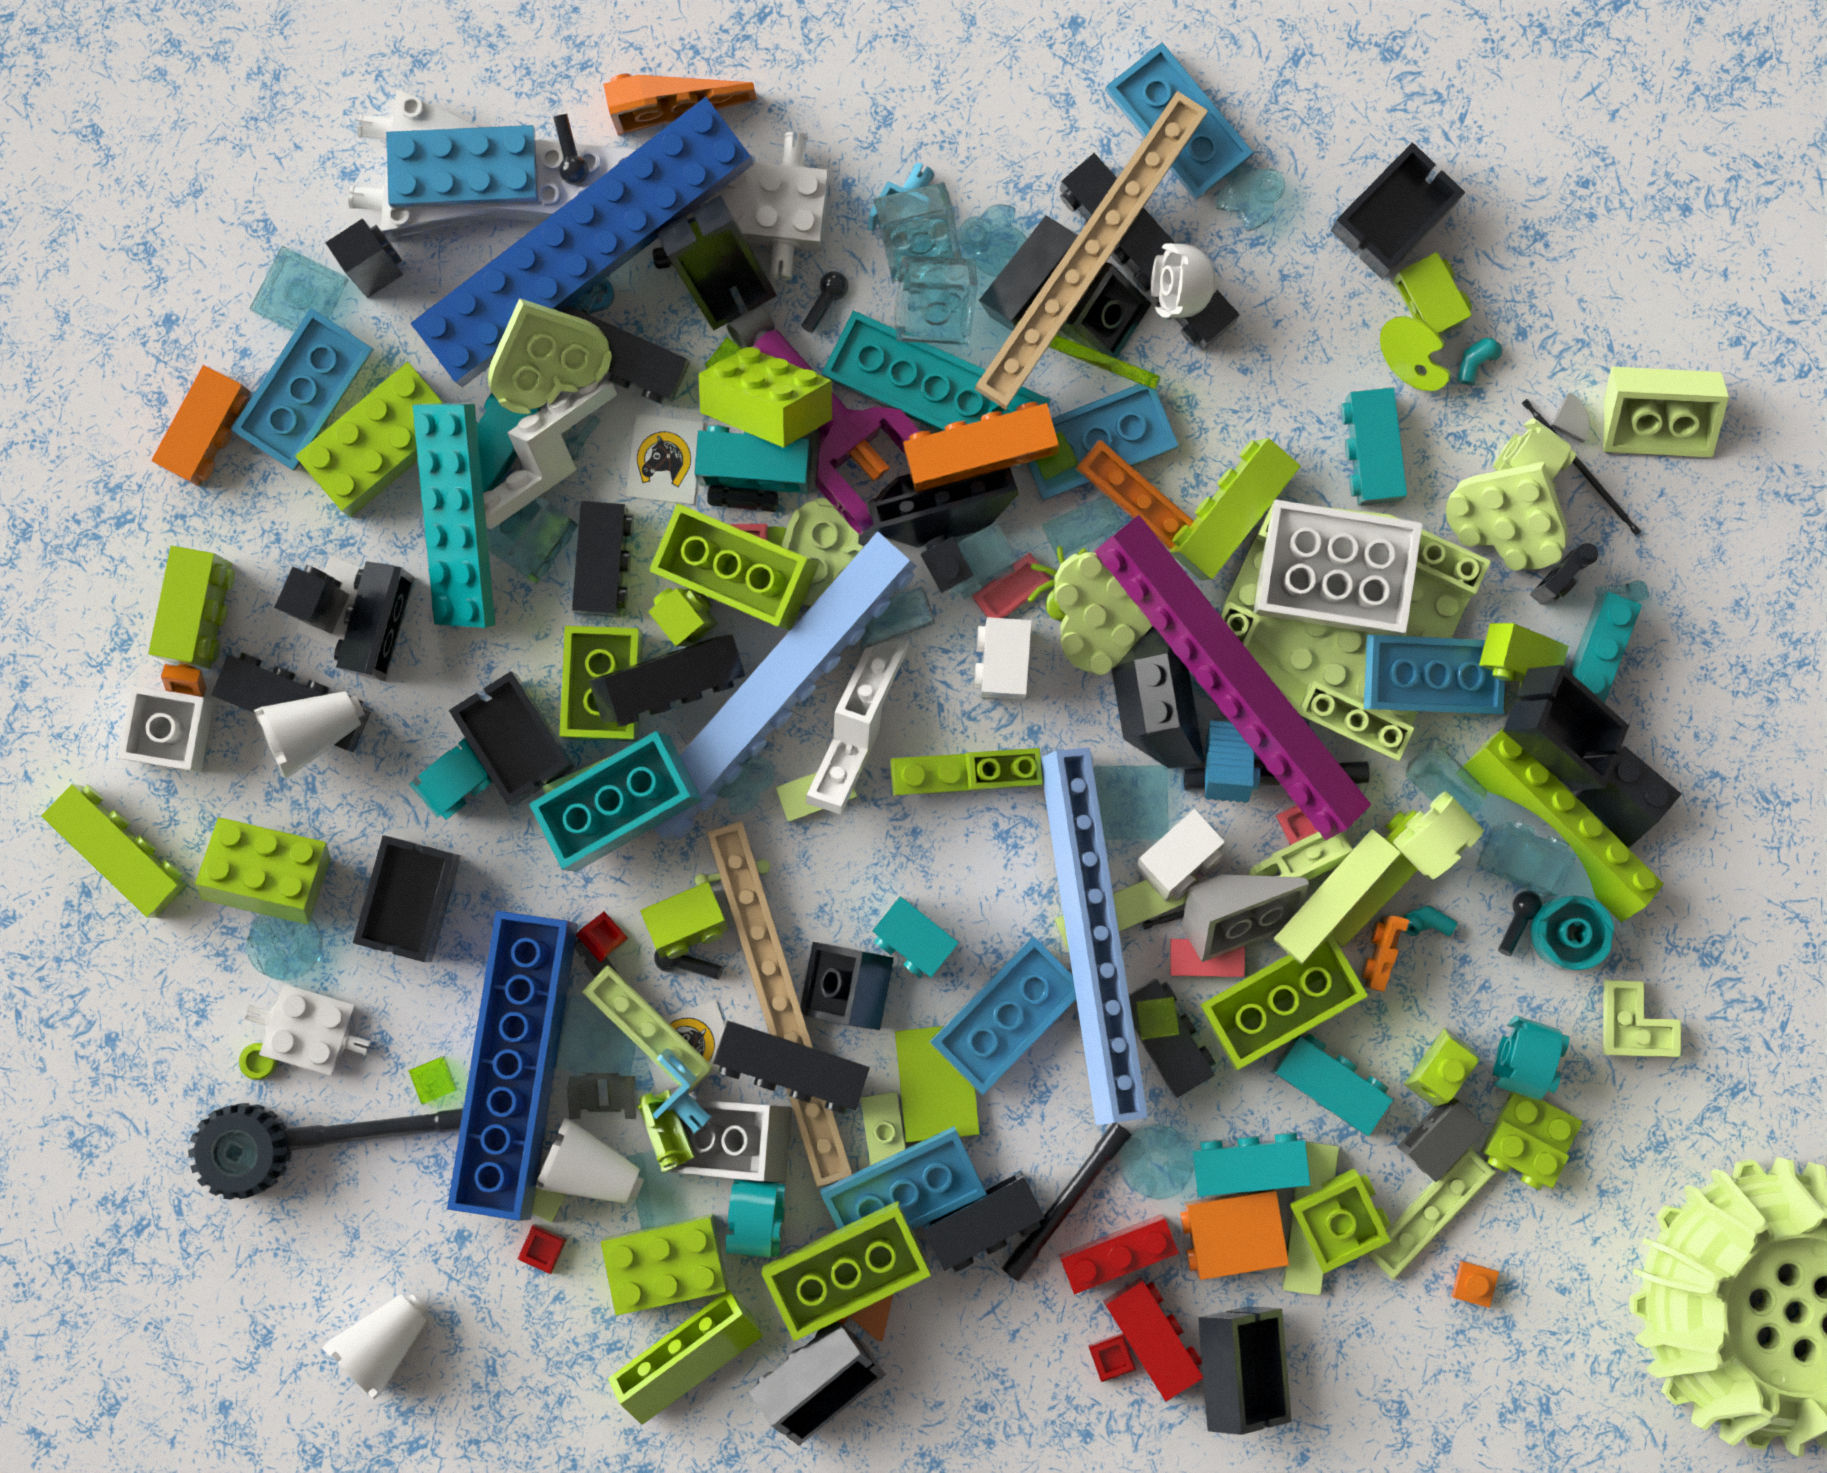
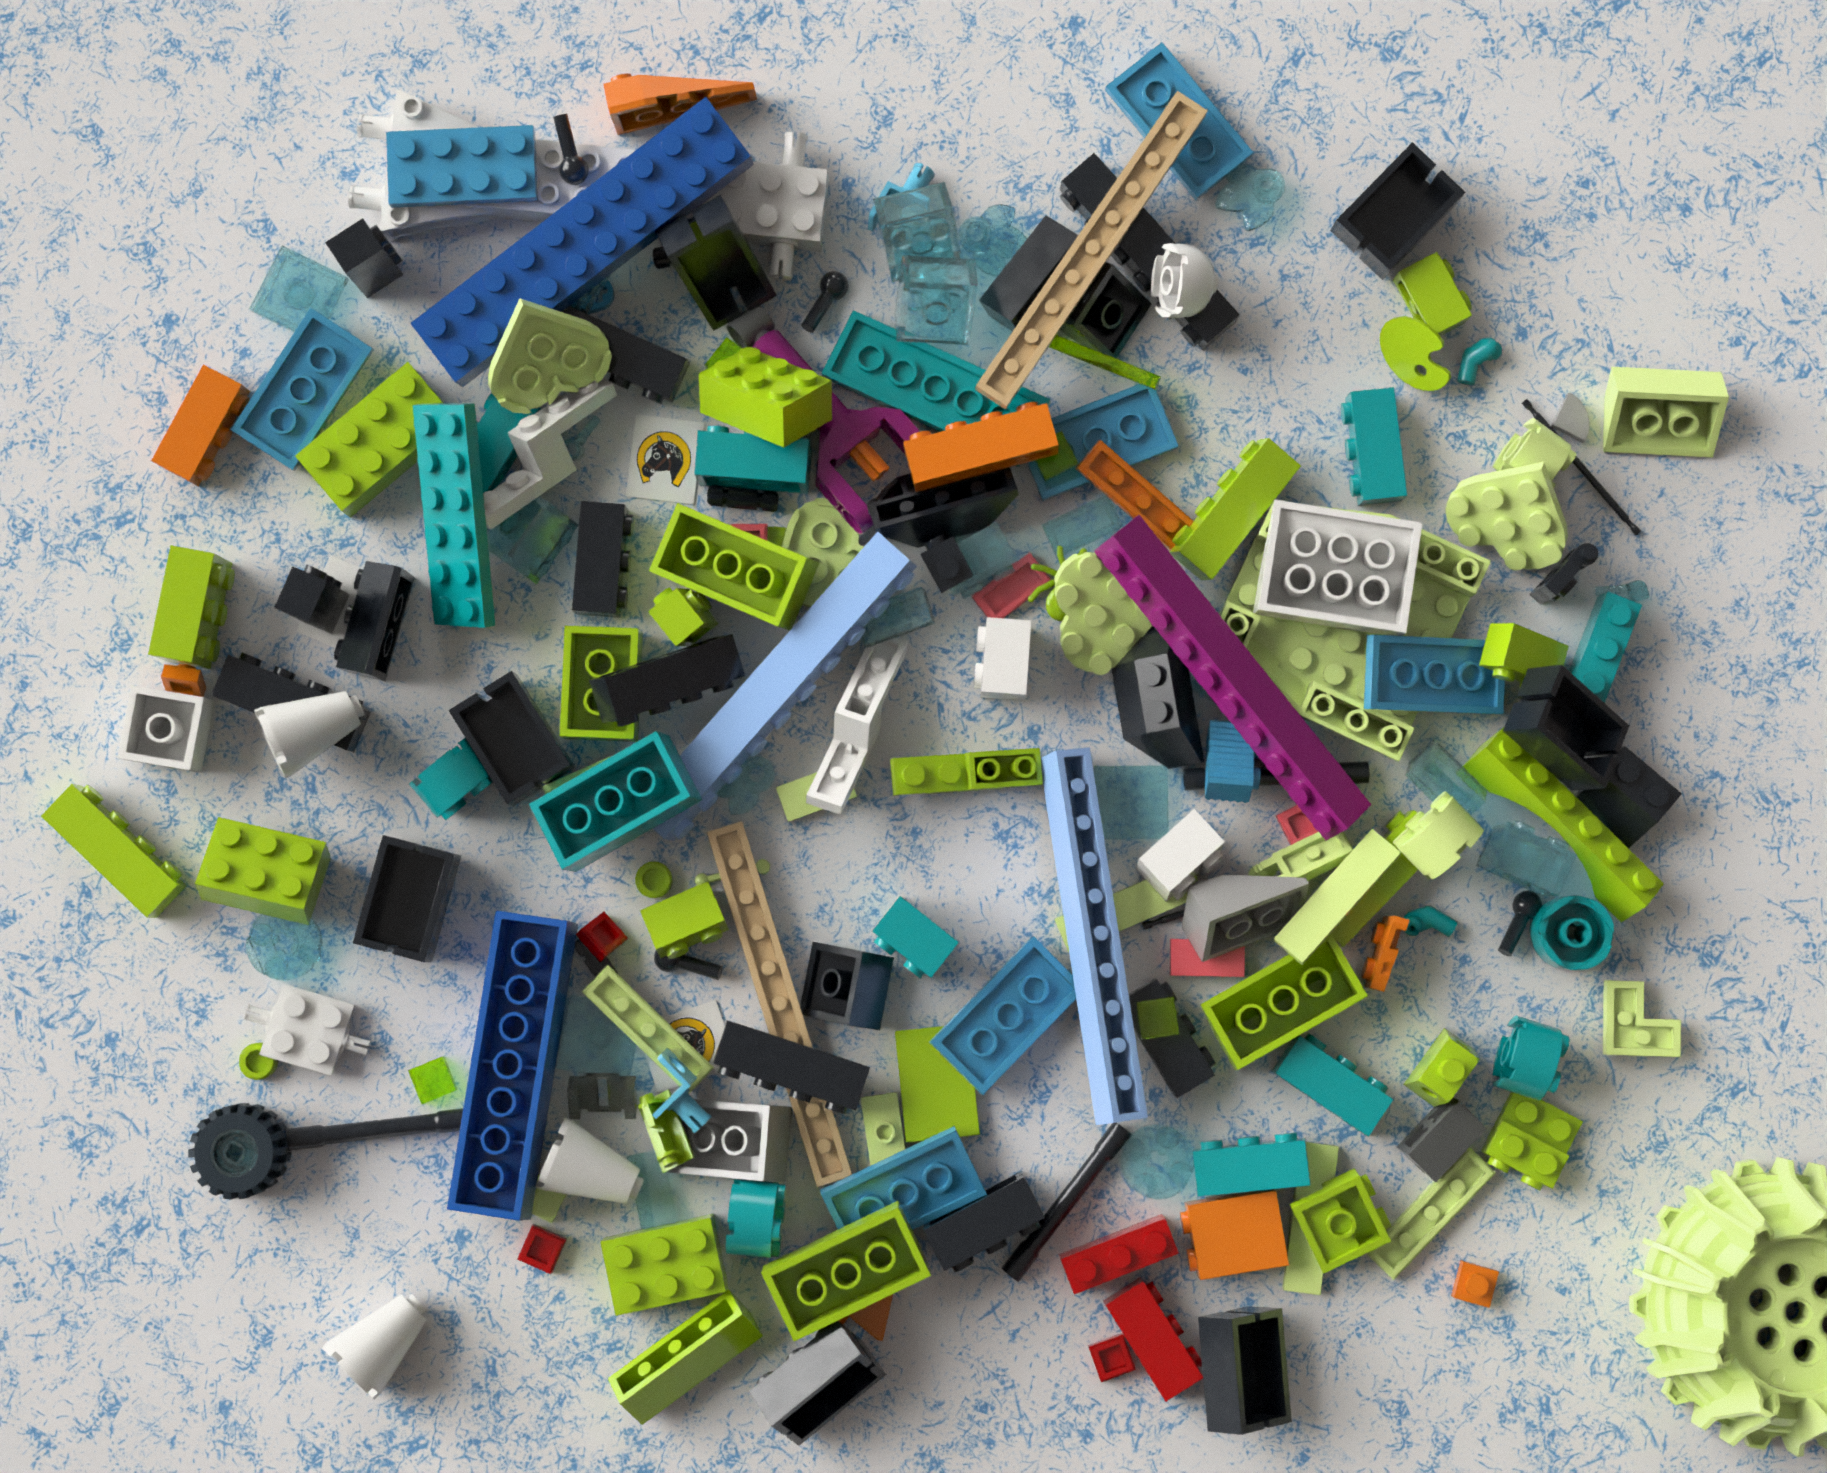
(654, 879): none -> lime tile

